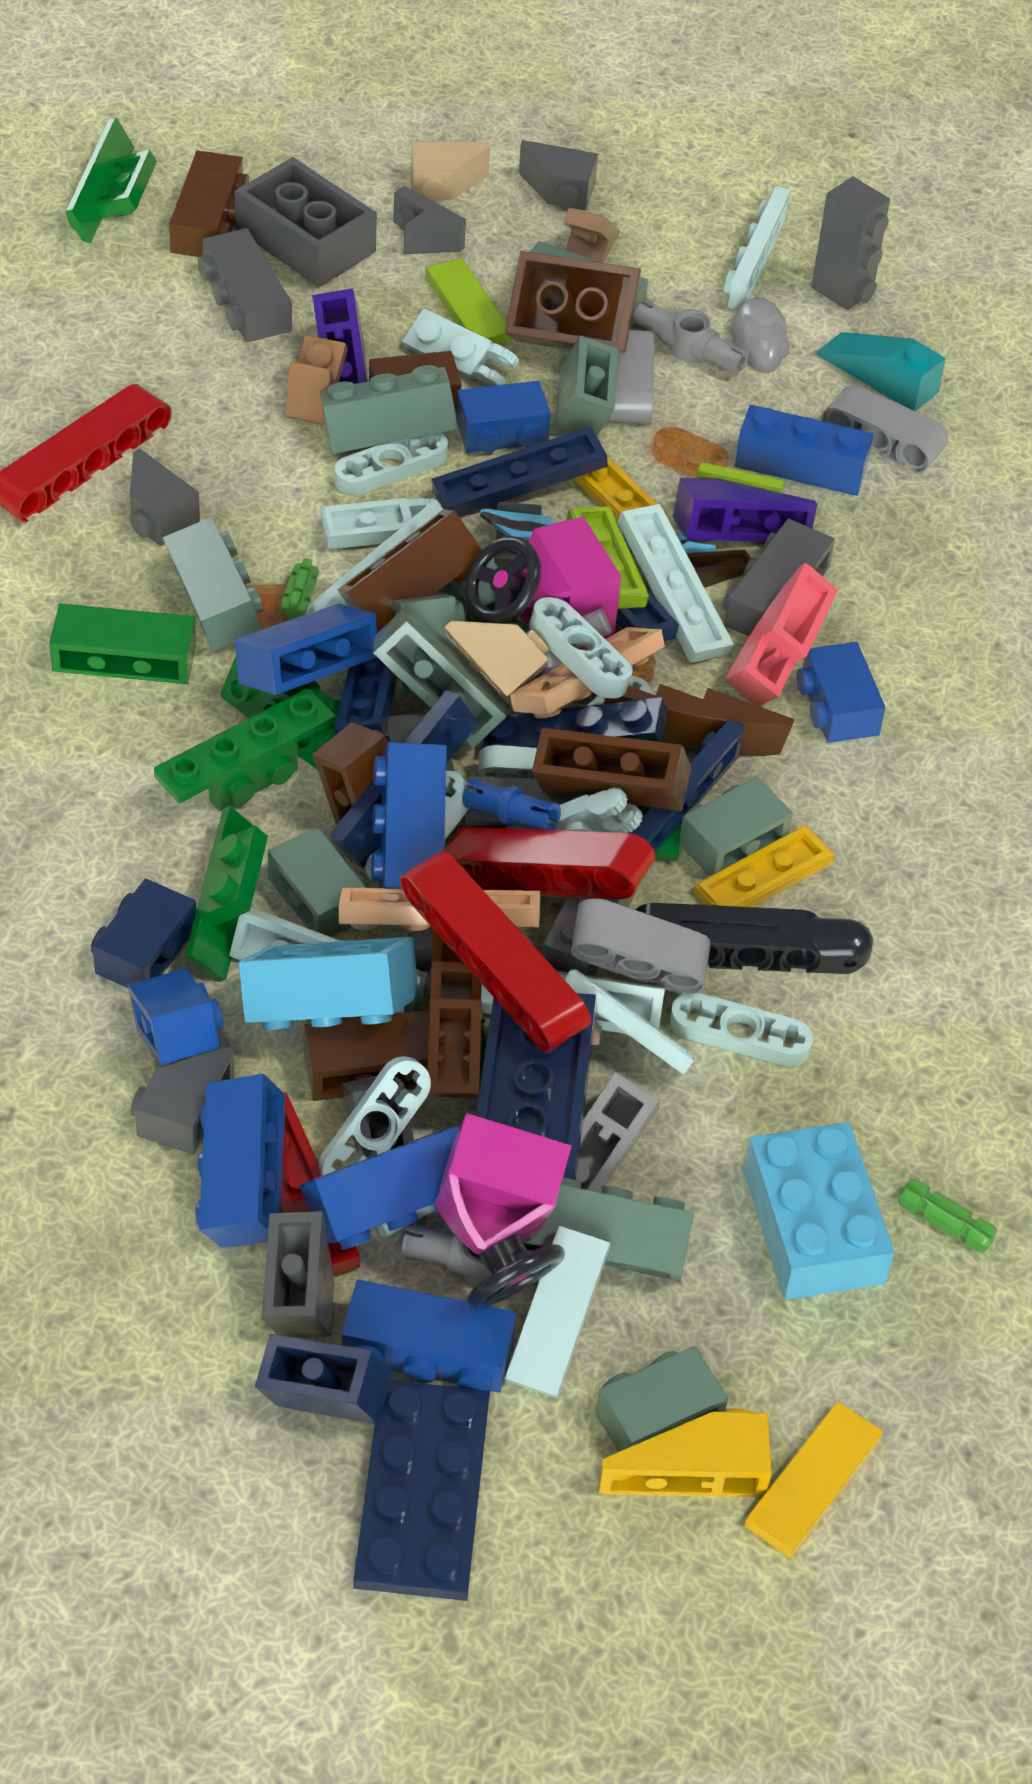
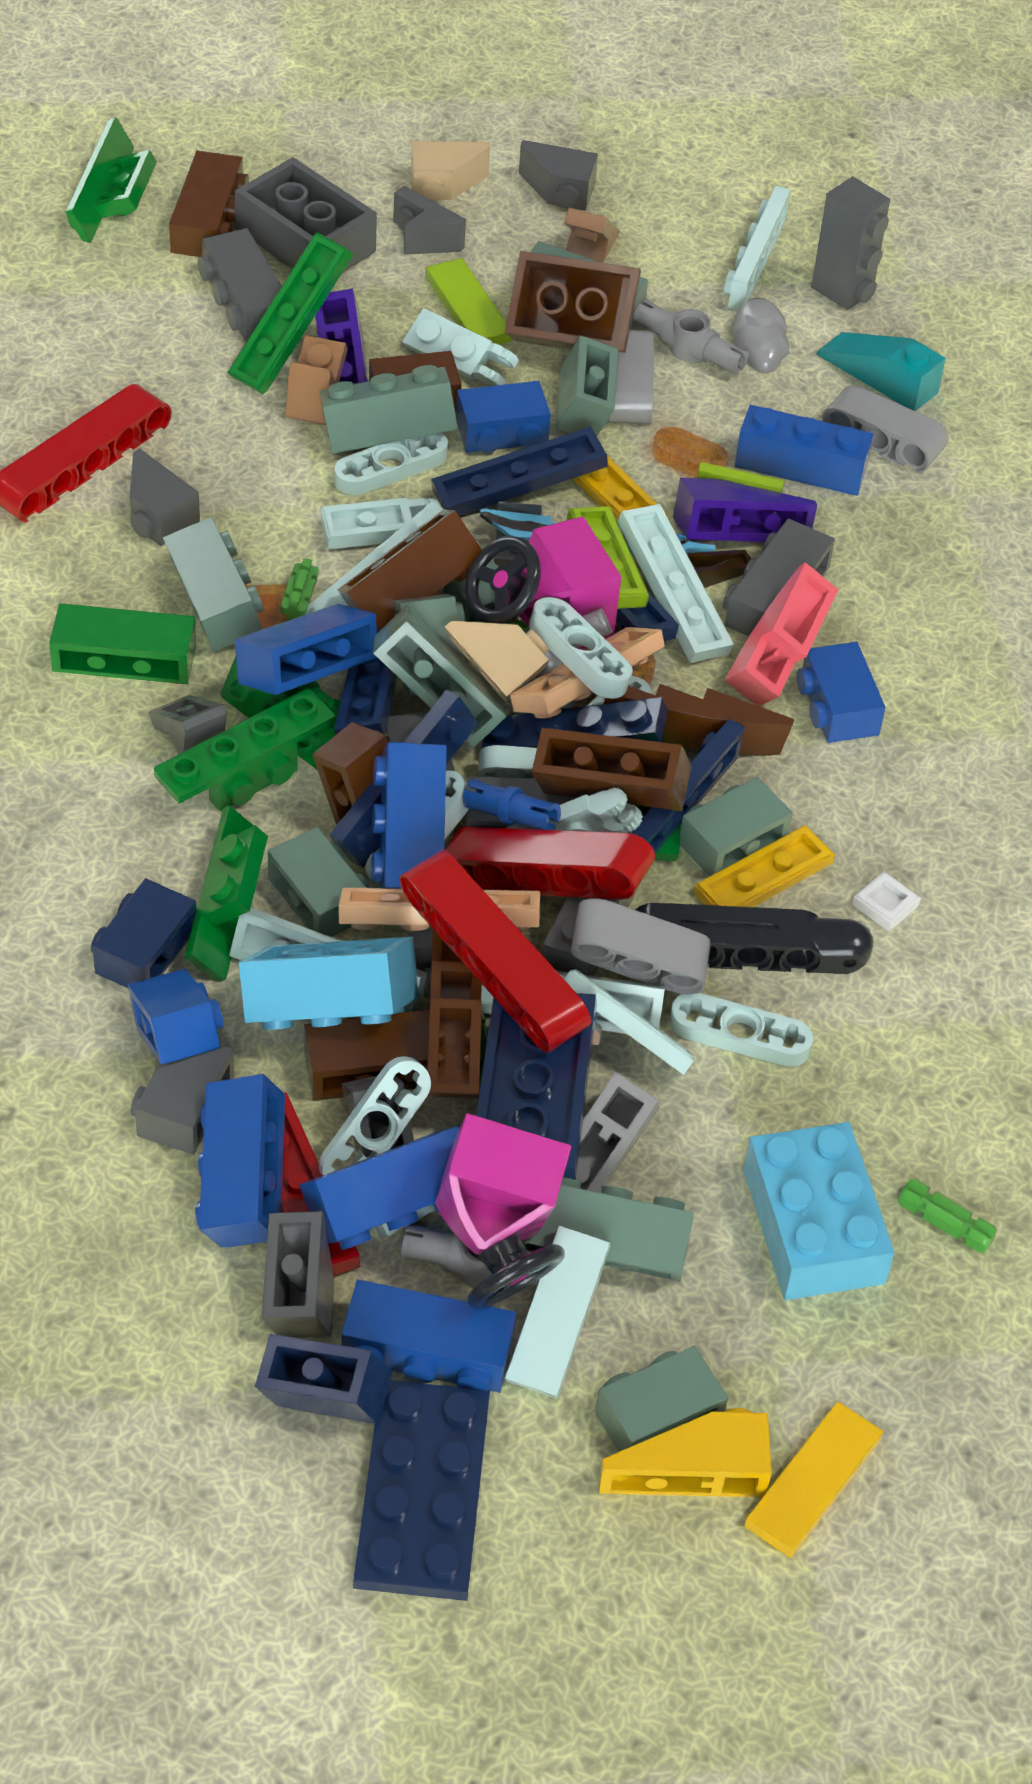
(189, 721): none -> dark grey slope
(290, 313): none -> green tile
(886, 901): none -> white tile

